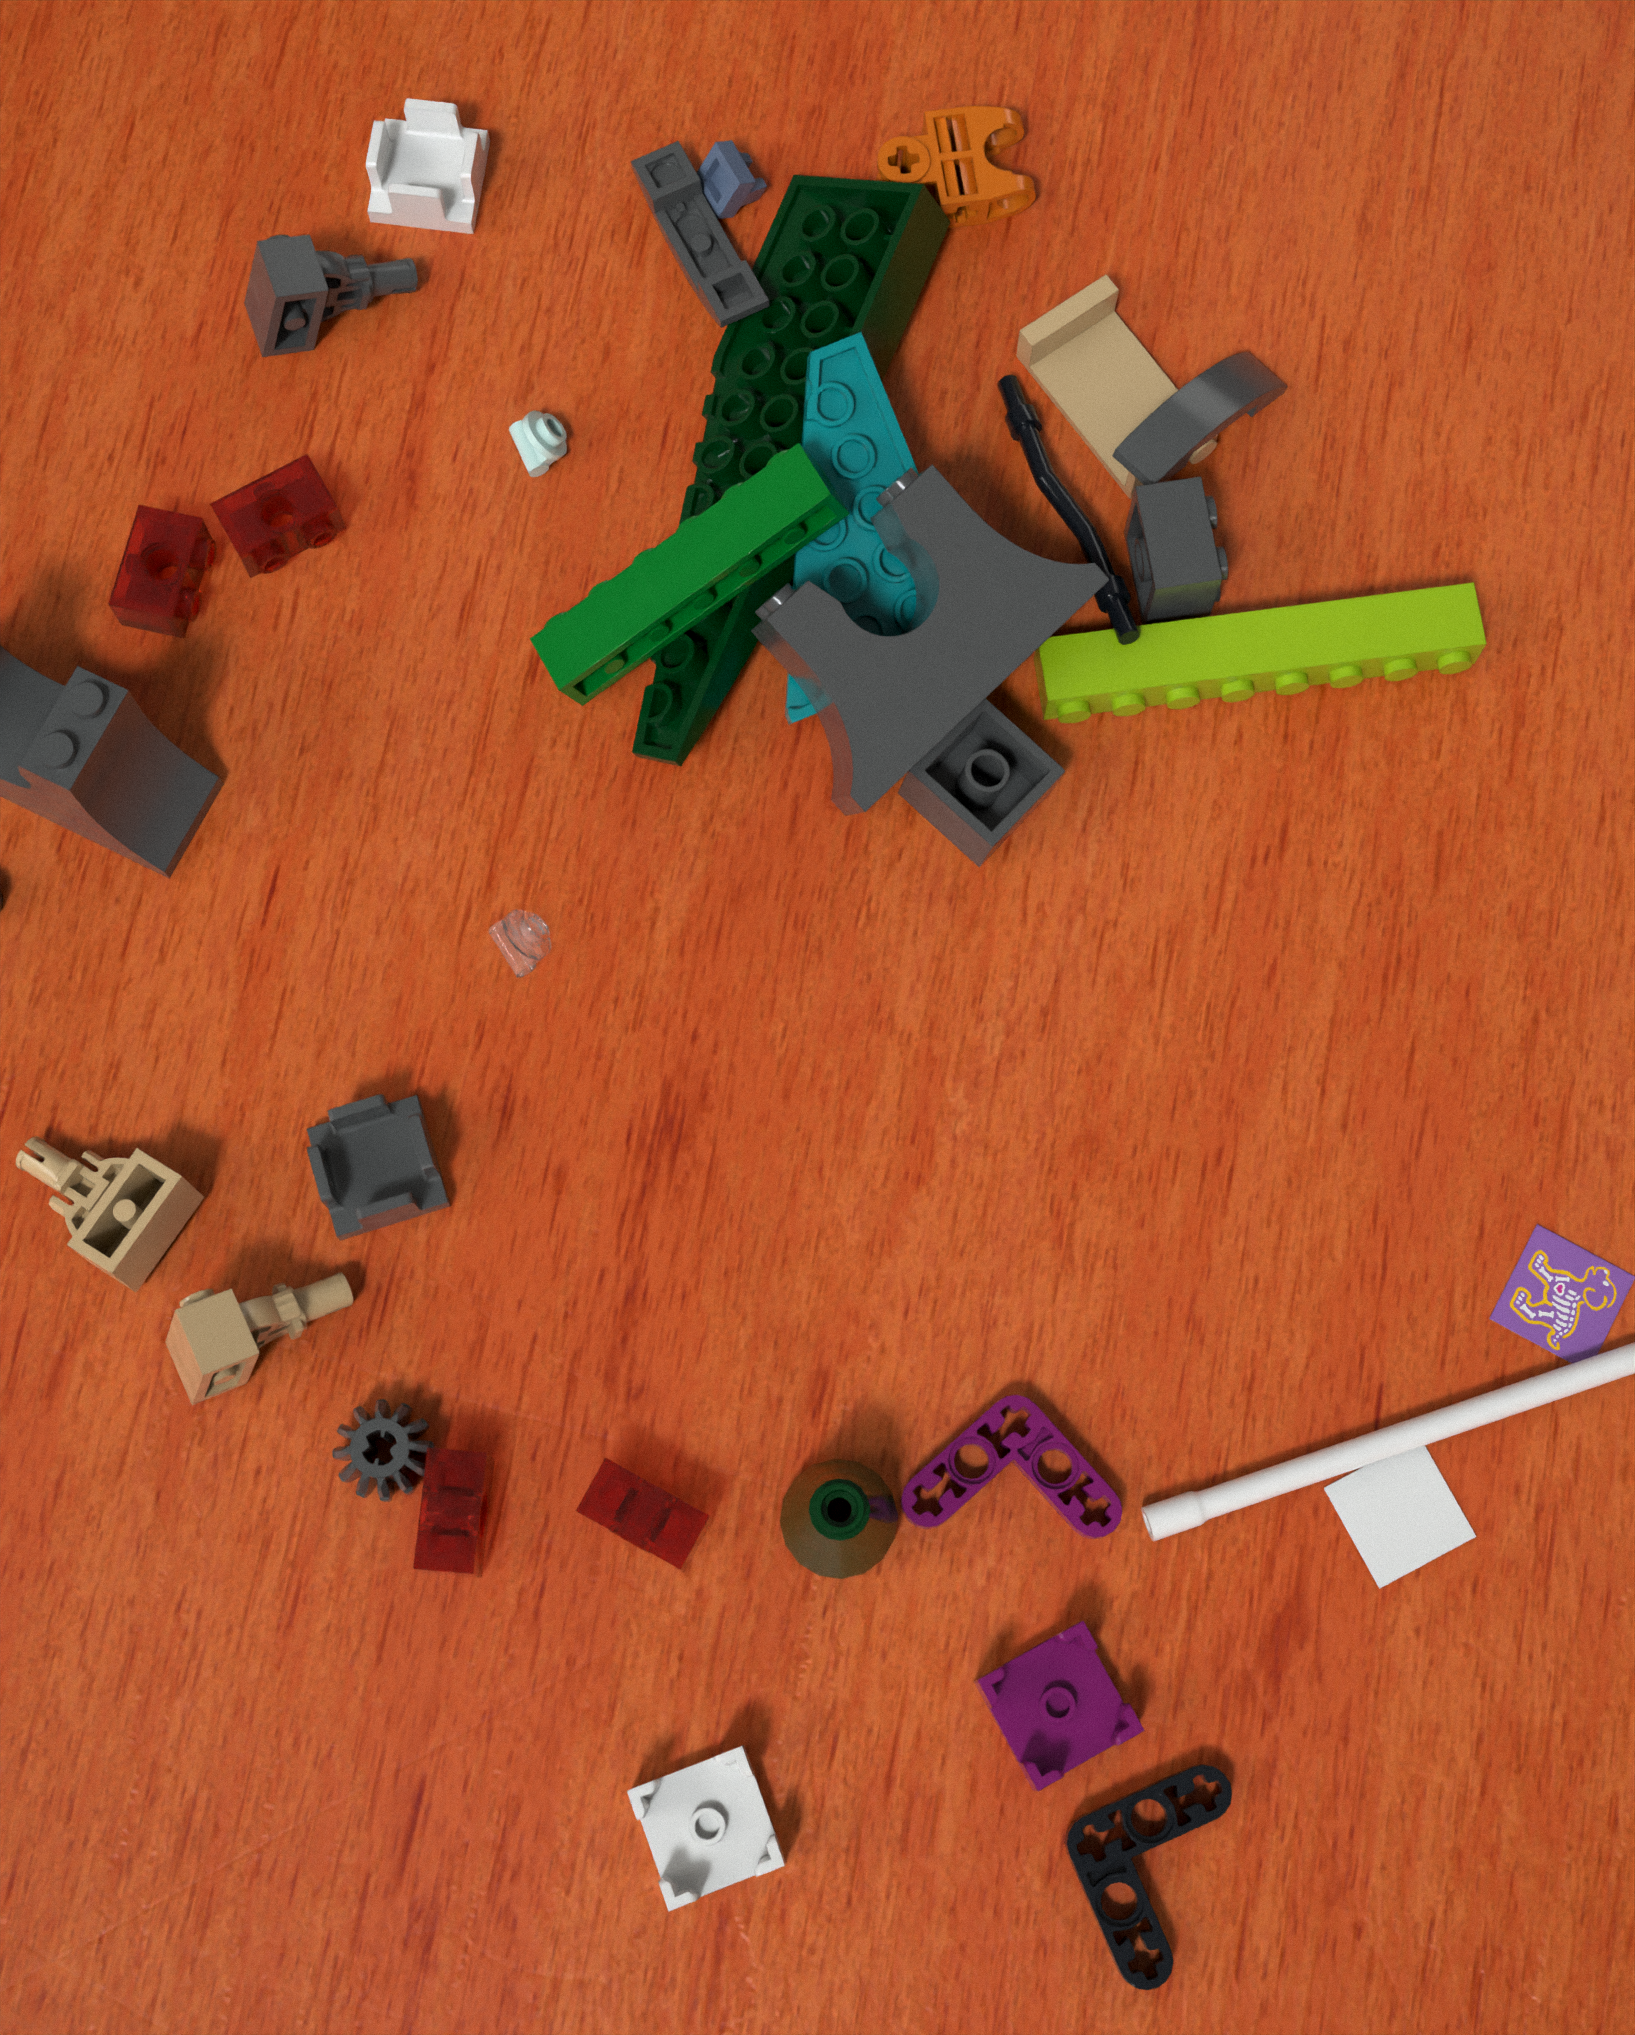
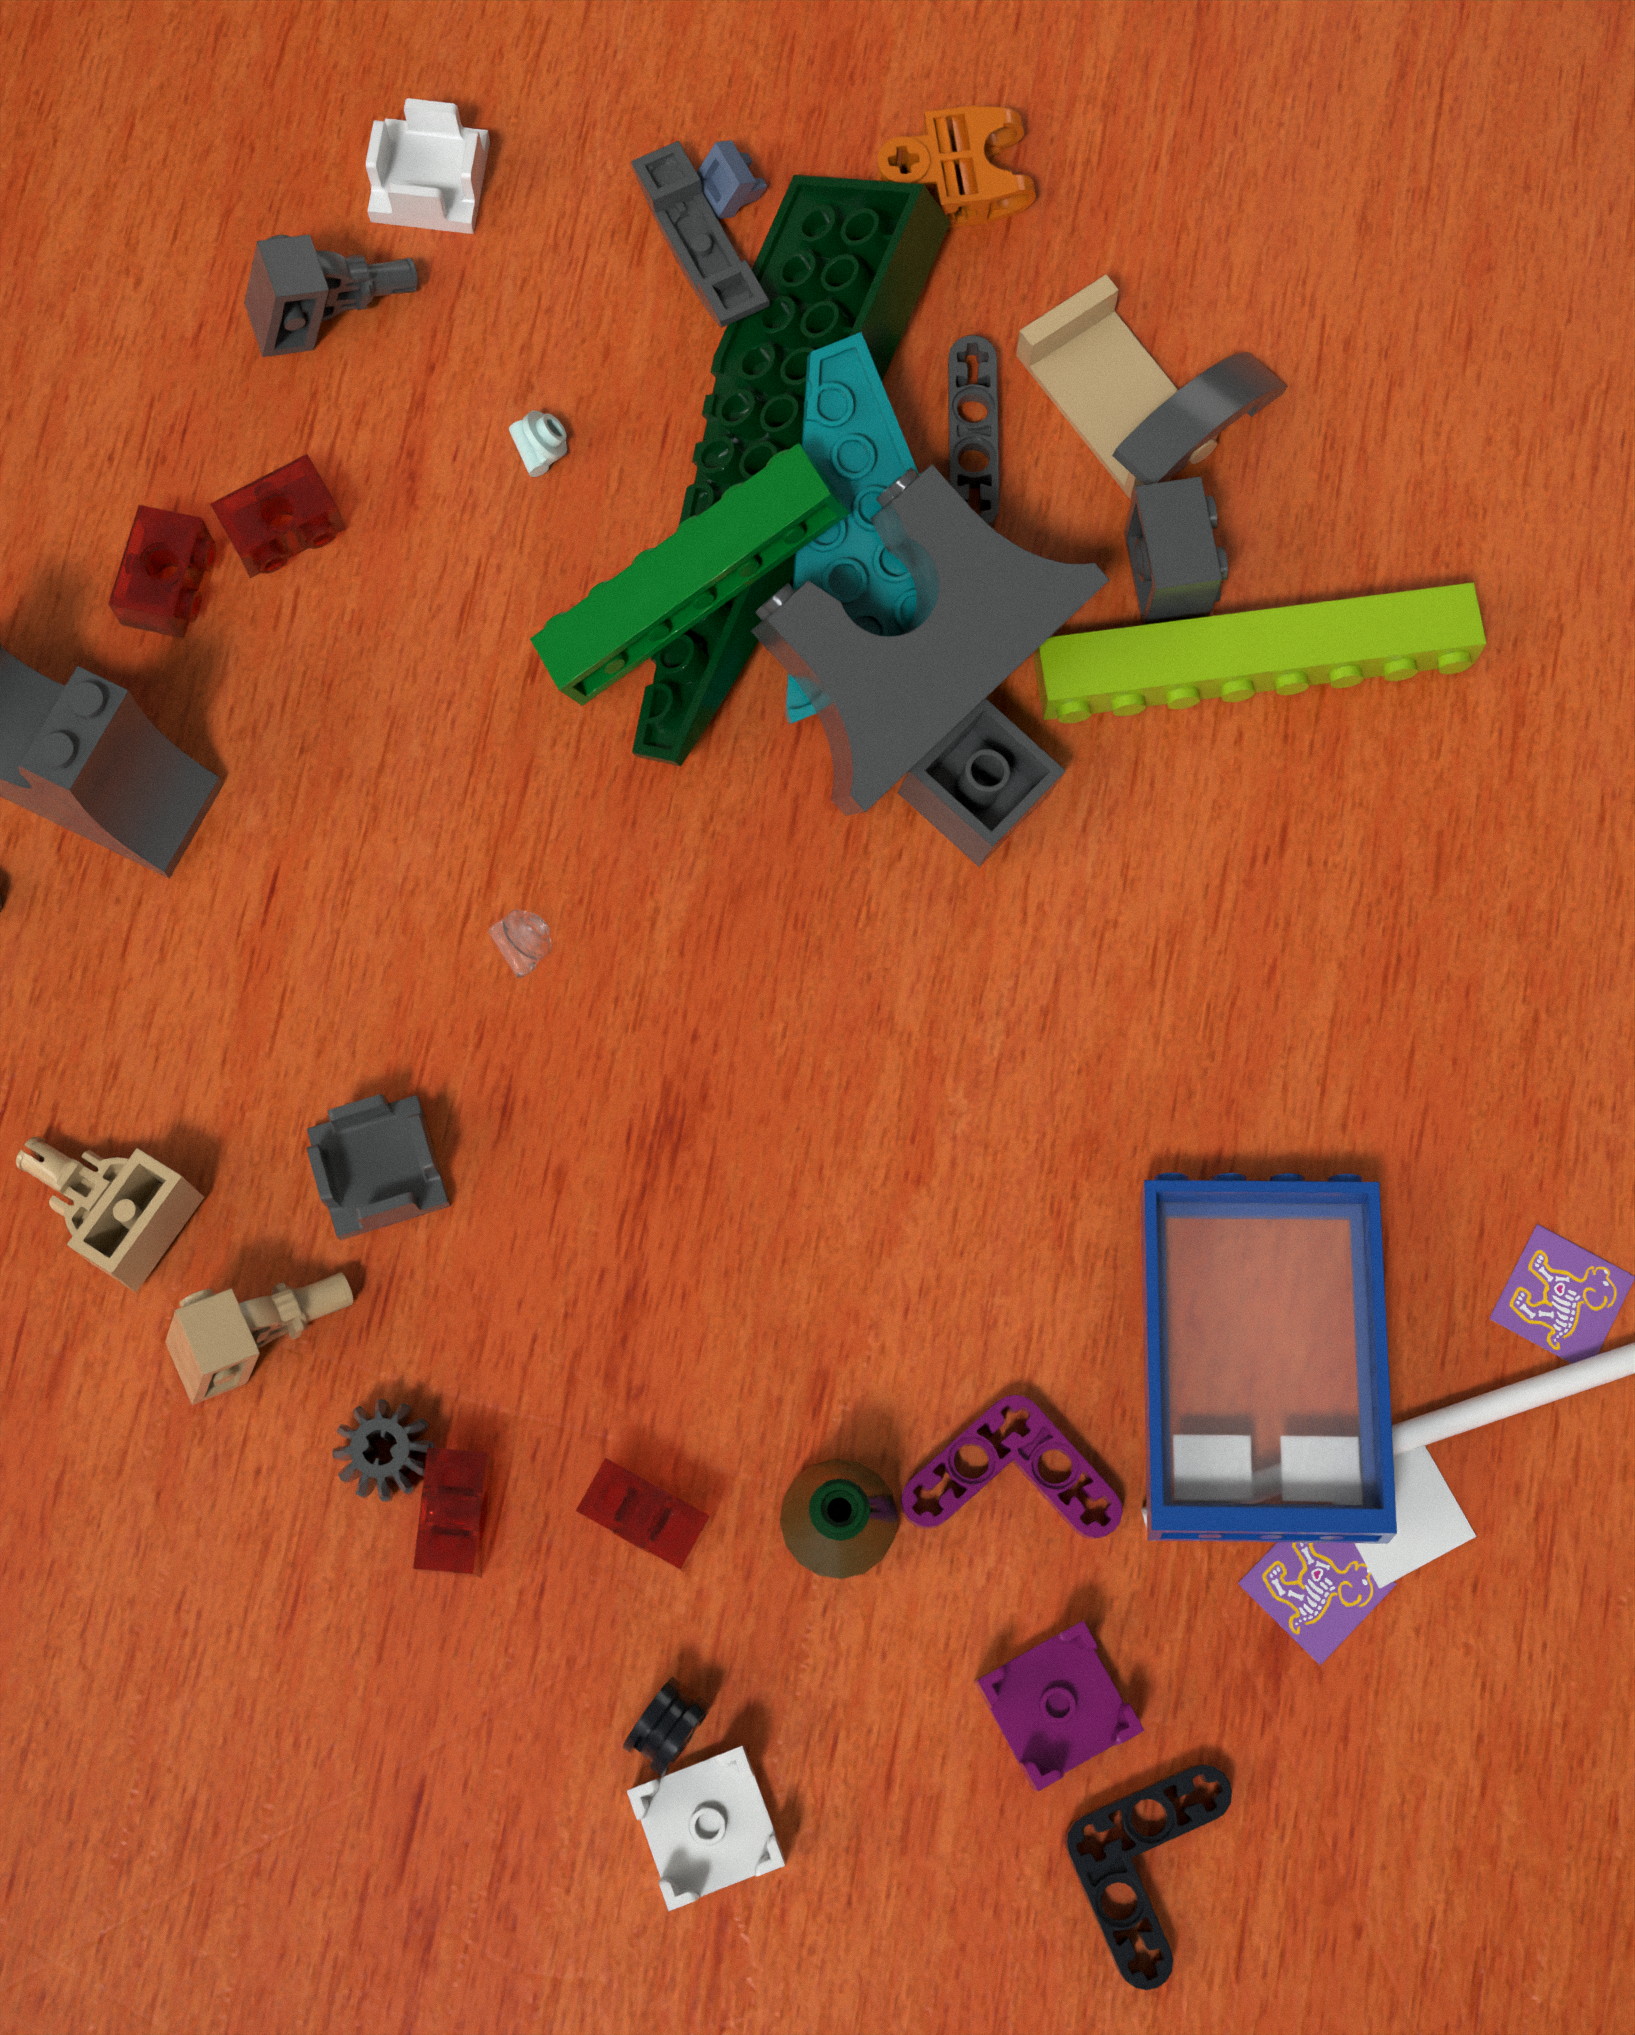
(667, 1726): none -> black wheel
(974, 436): none -> dark grey beam
(1025, 428): black bar -> none
(1266, 1361): none -> clear window
(1315, 1592): none -> medium lavender sticker

